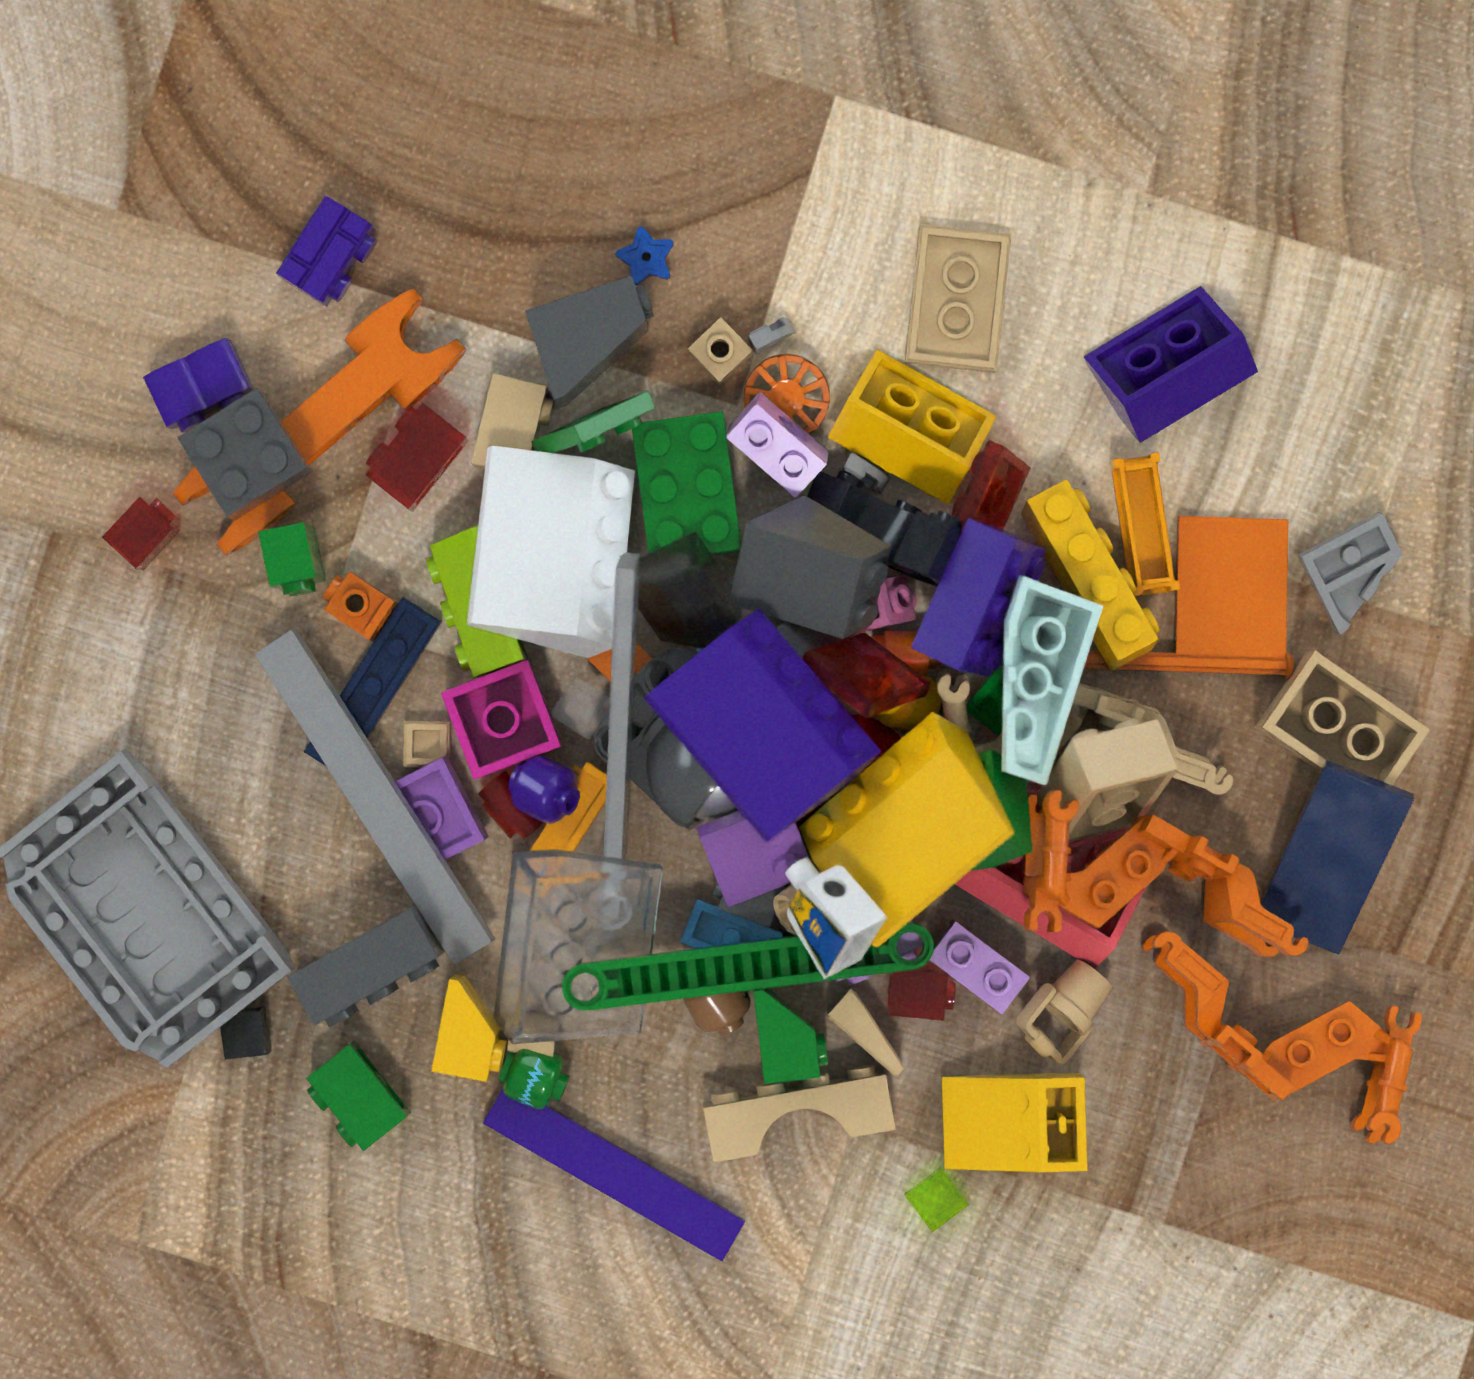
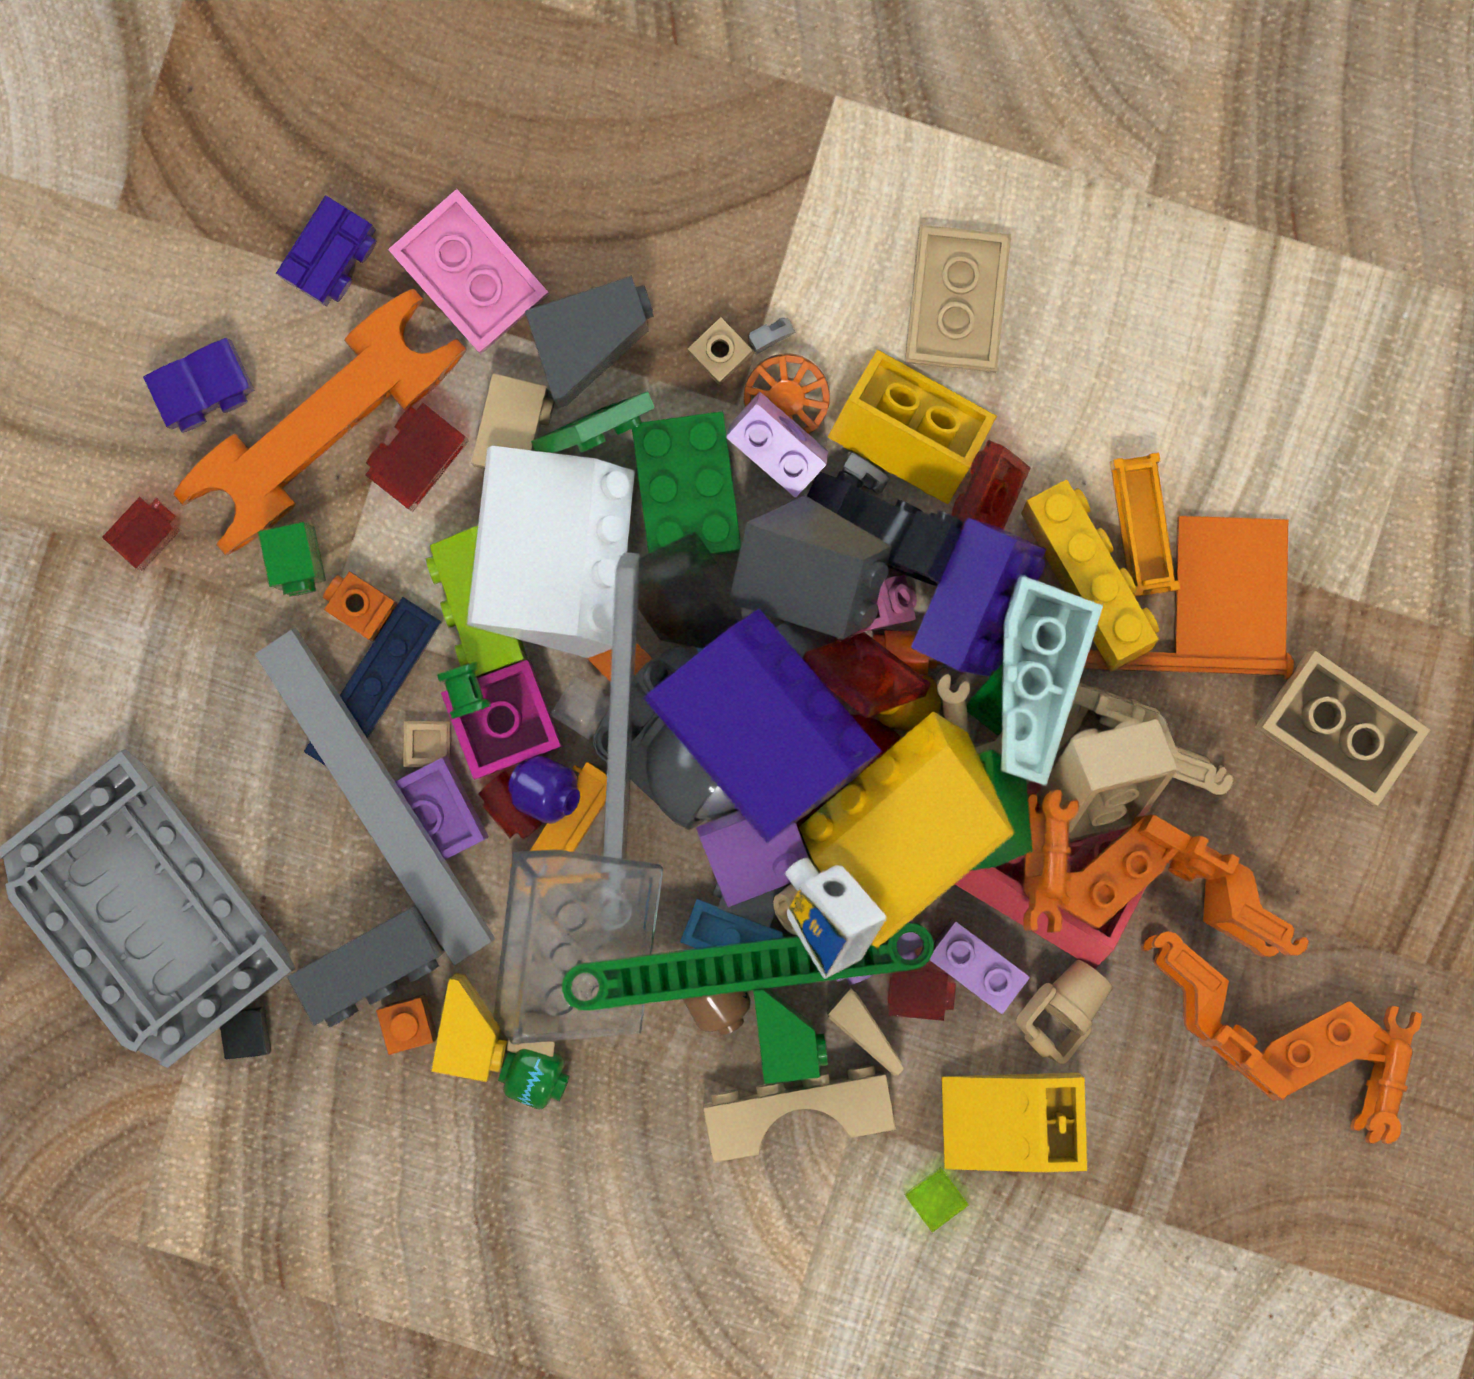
(245, 454): dark grey brick -> none
(357, 1097): green brick -> none
(407, 1024): none -> orange brick
(463, 690): none -> green bush
(468, 271): none -> bright pink plate
(617, 1174): dark purple tile -> none
(646, 244): blue plate -> none
(1171, 363): dark purple slope -> none
(1335, 854): dark blue tile -> none
(1349, 567): light grey wing -> none

